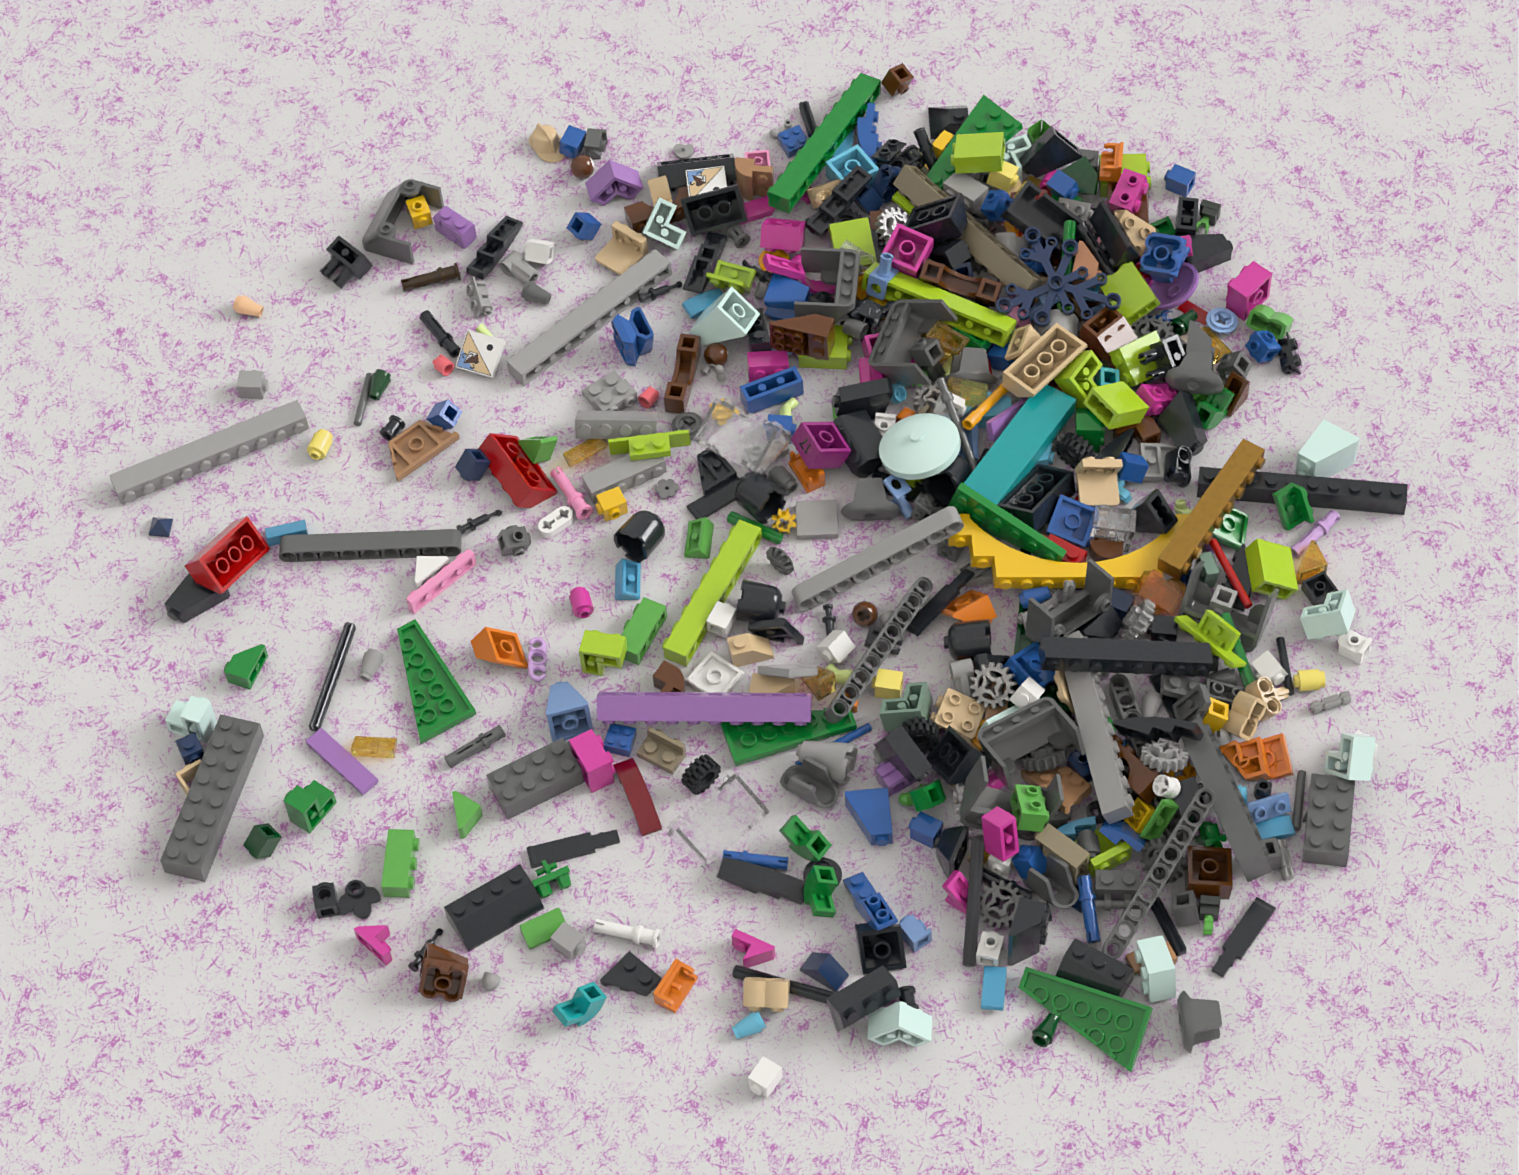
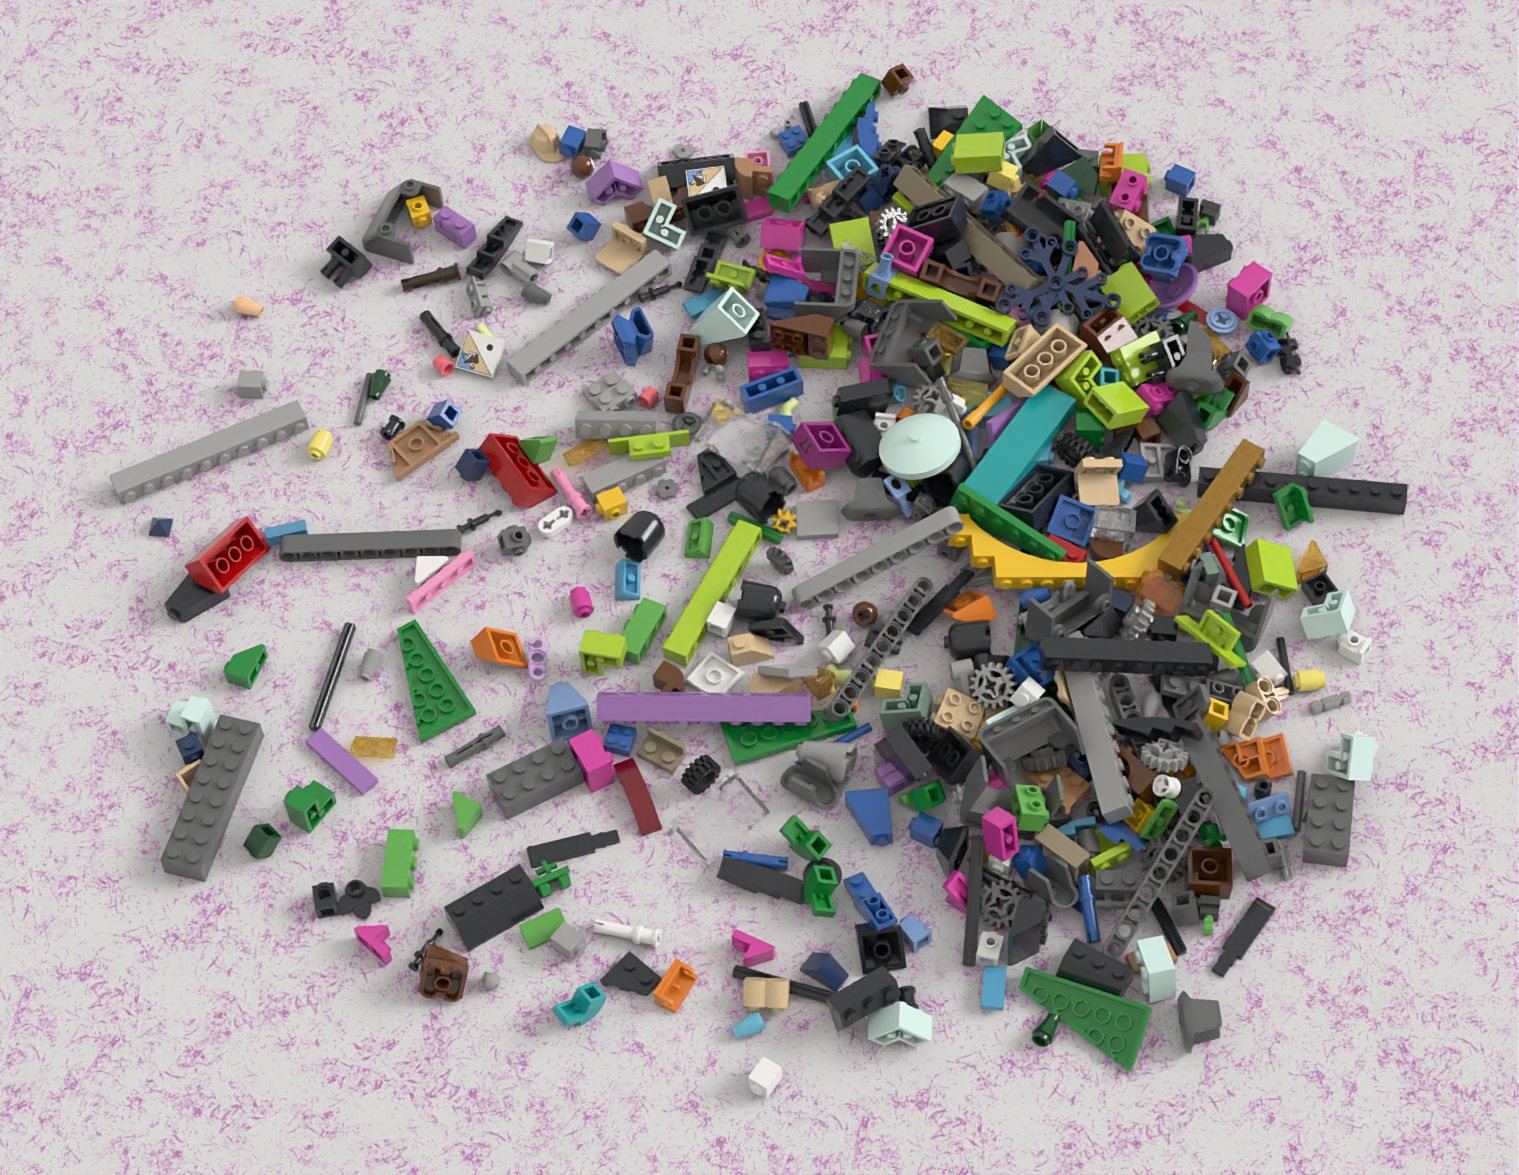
(1320, 528): lavender pin -> none

